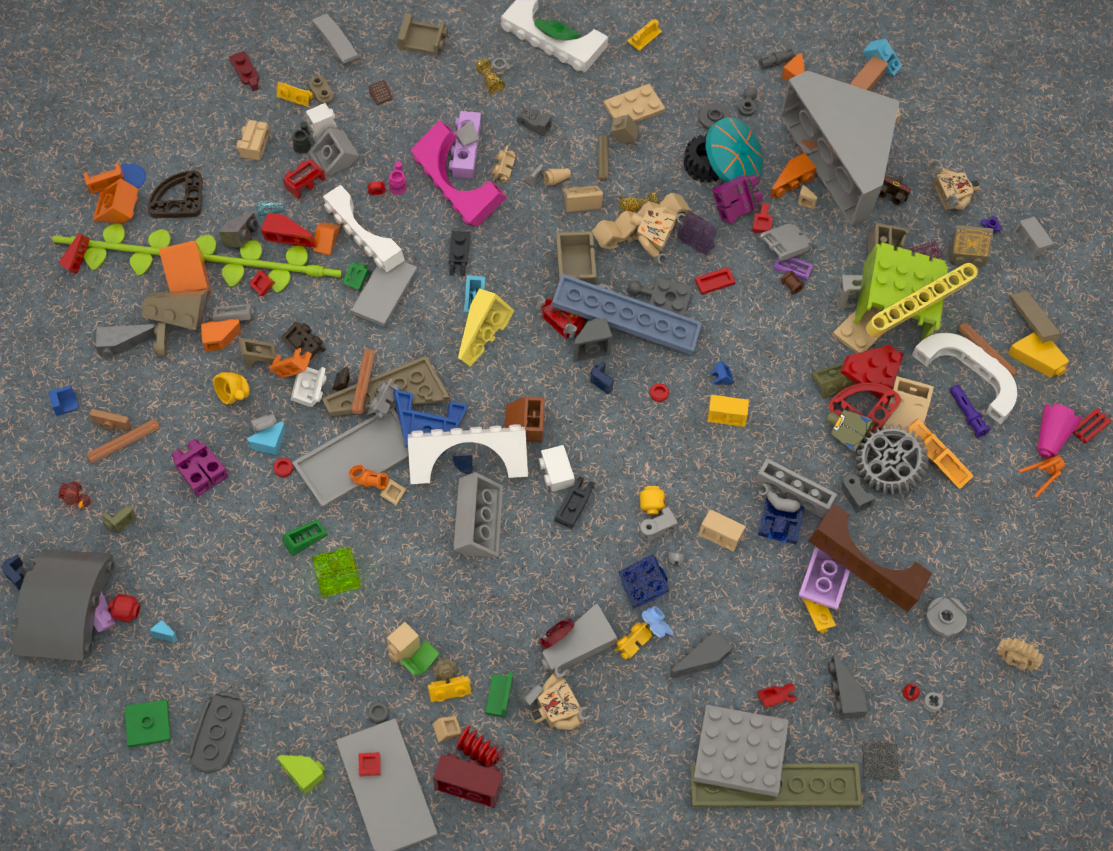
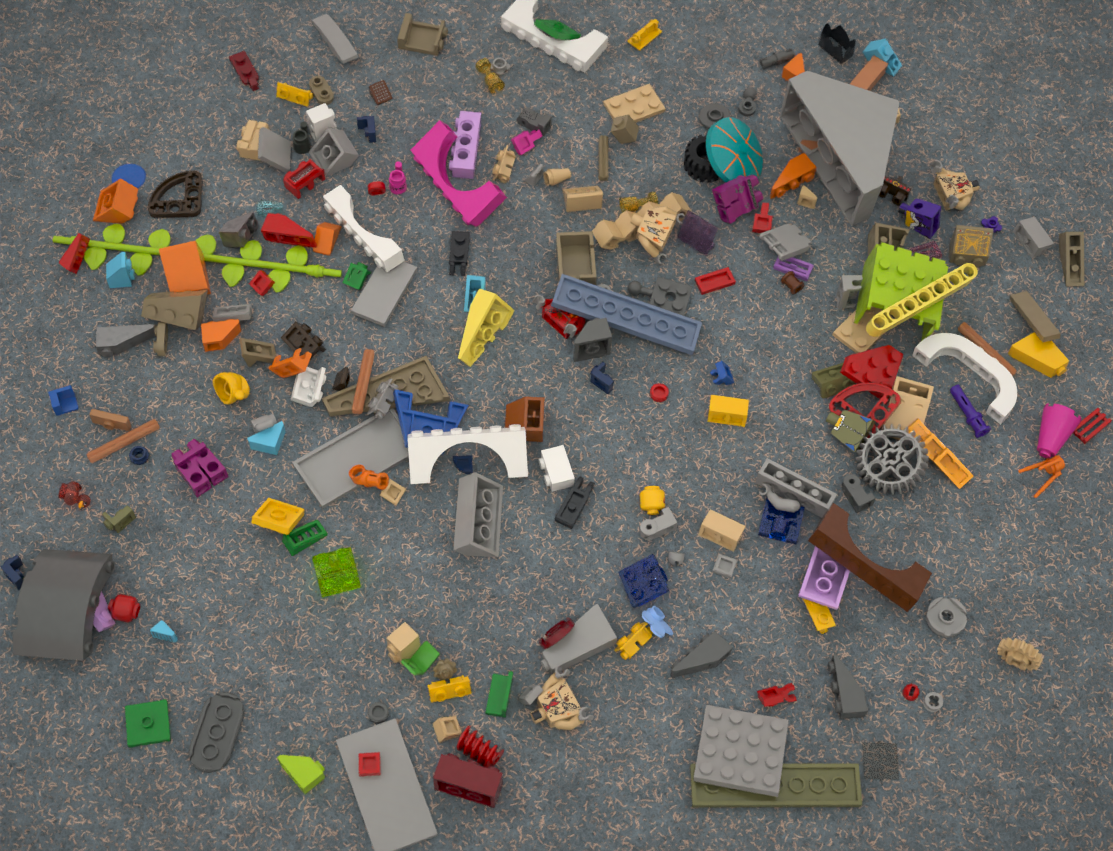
(103, 180): orange hinge -> none
(120, 272): none -> medium azure slope
(138, 450): none -> dark blue plate
(274, 149): none -> light grey tile
(278, 516): none -> yellow plate
(283, 467): red tile -> none
(368, 124): none -> dark blue bracket
(467, 134): light grey slope -> none
(524, 141): none -> dark pink plate
(724, 566): none -> light grey tile
(841, 38): none -> black piece
(922, 216): none -> dark purple torso
(1072, 257): none -> dark tan slope

